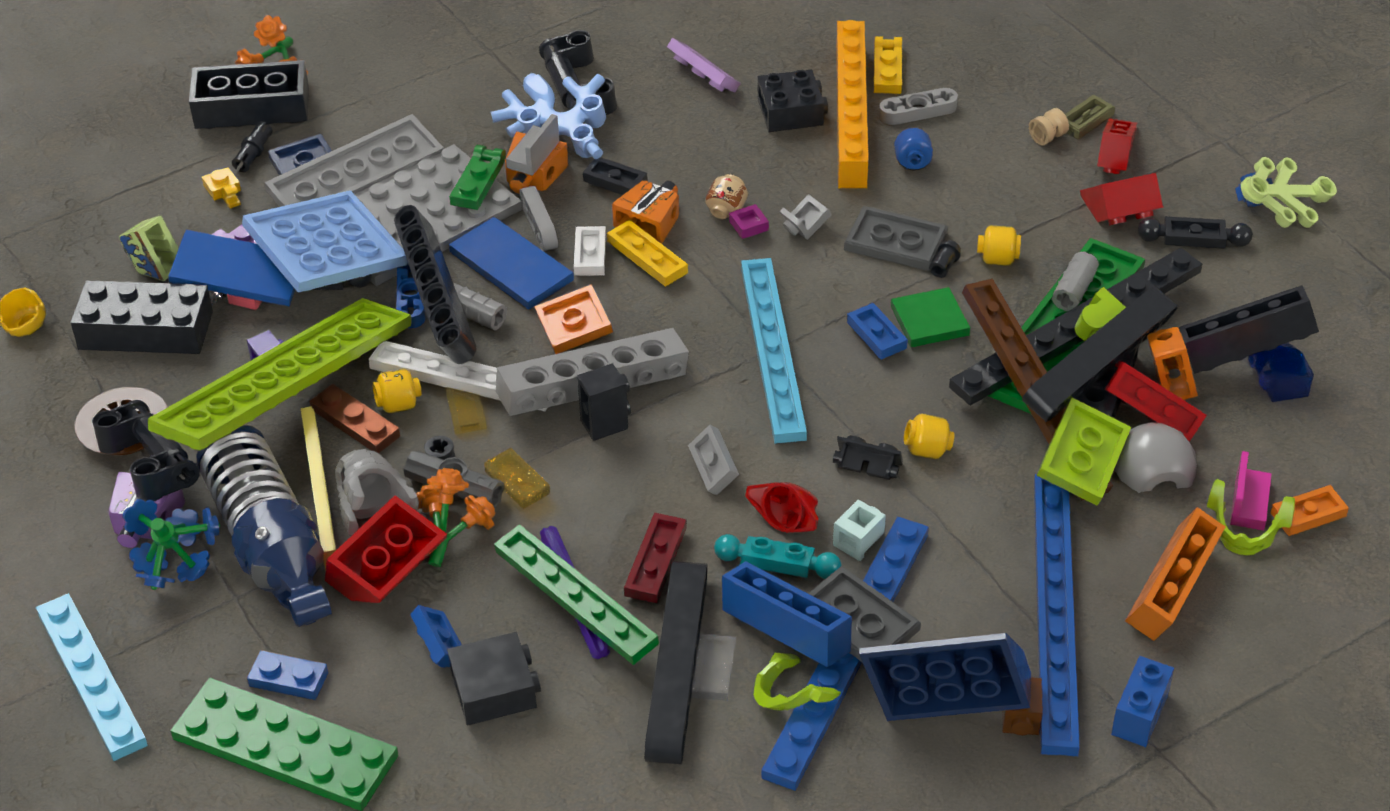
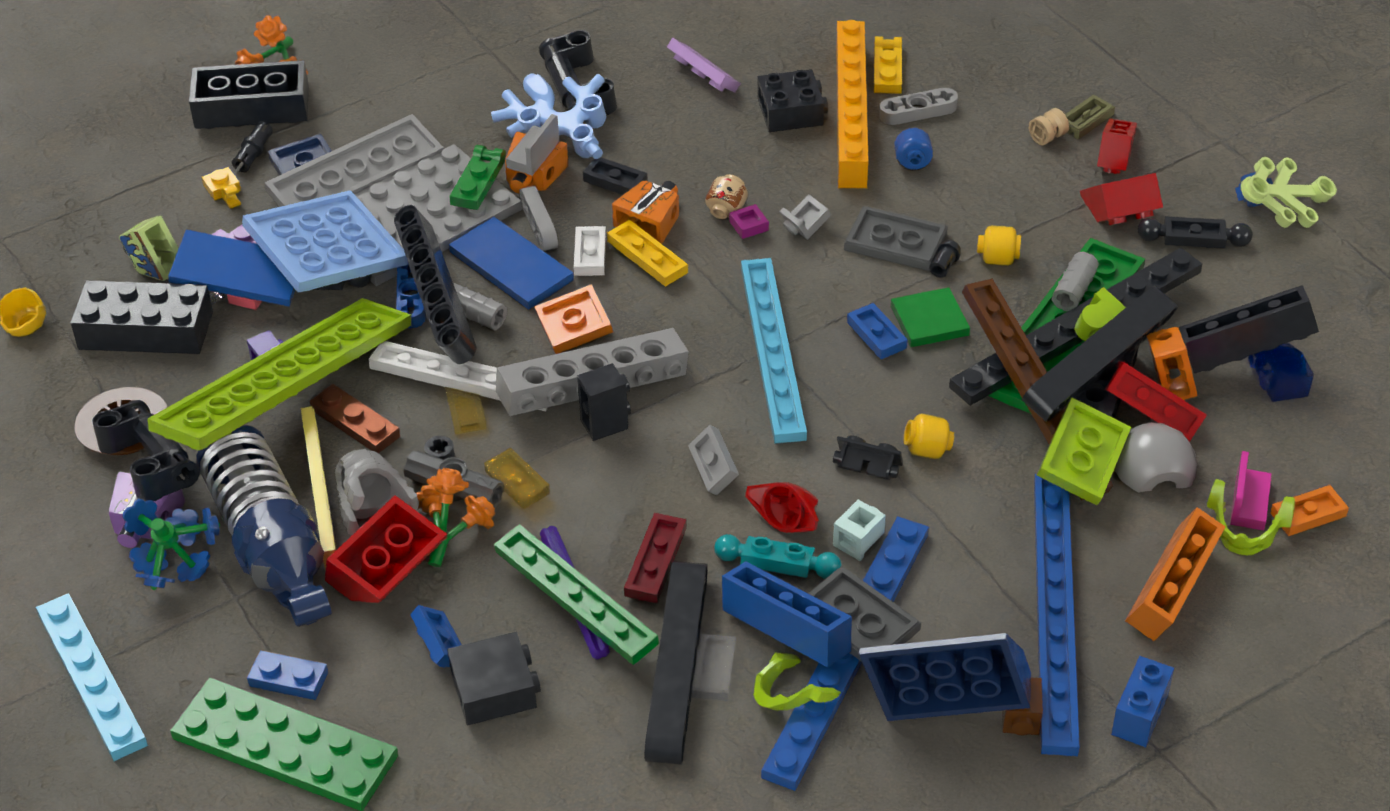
(396, 391): yellow head -> none

